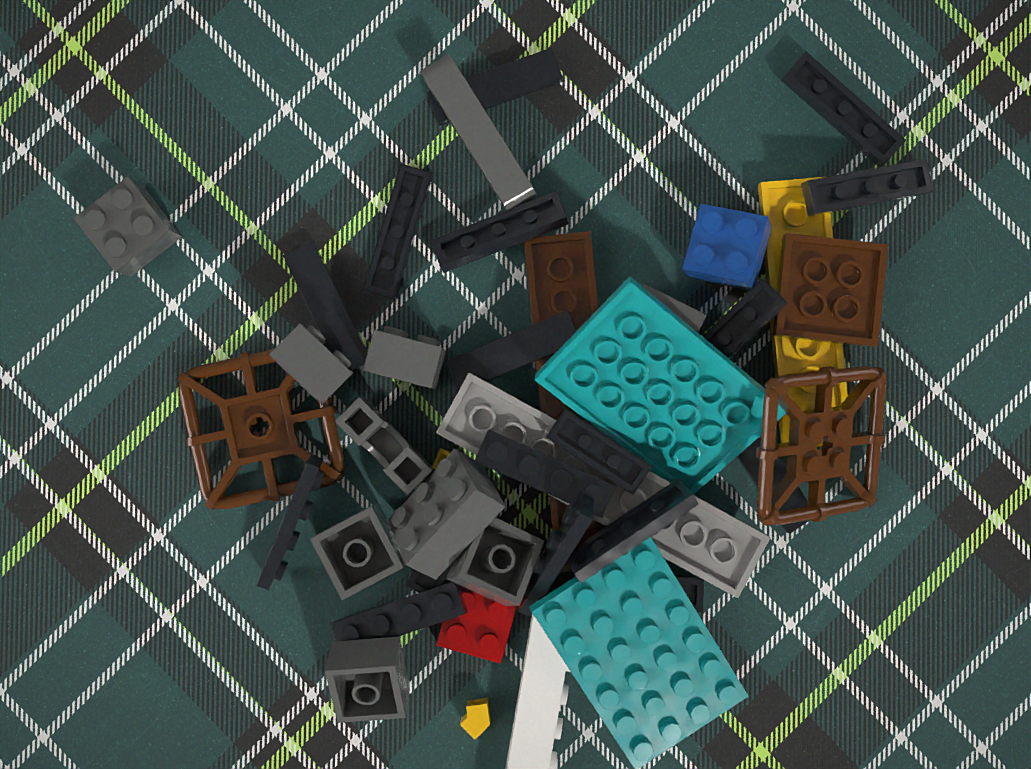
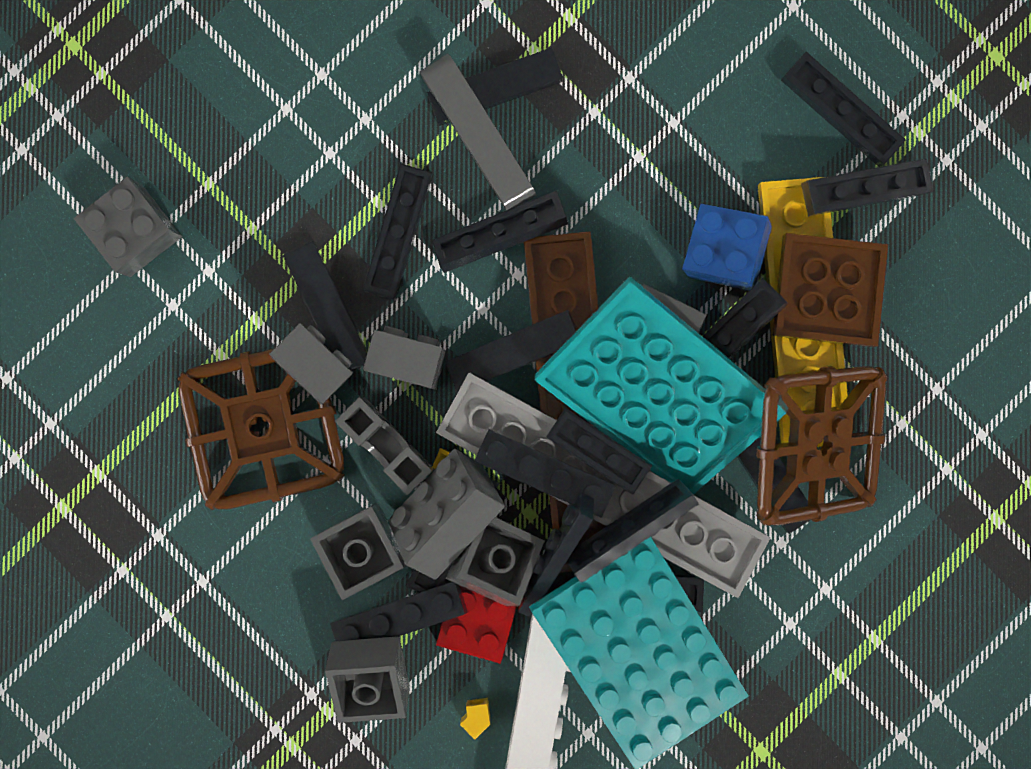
(287, 535): black plate -> none

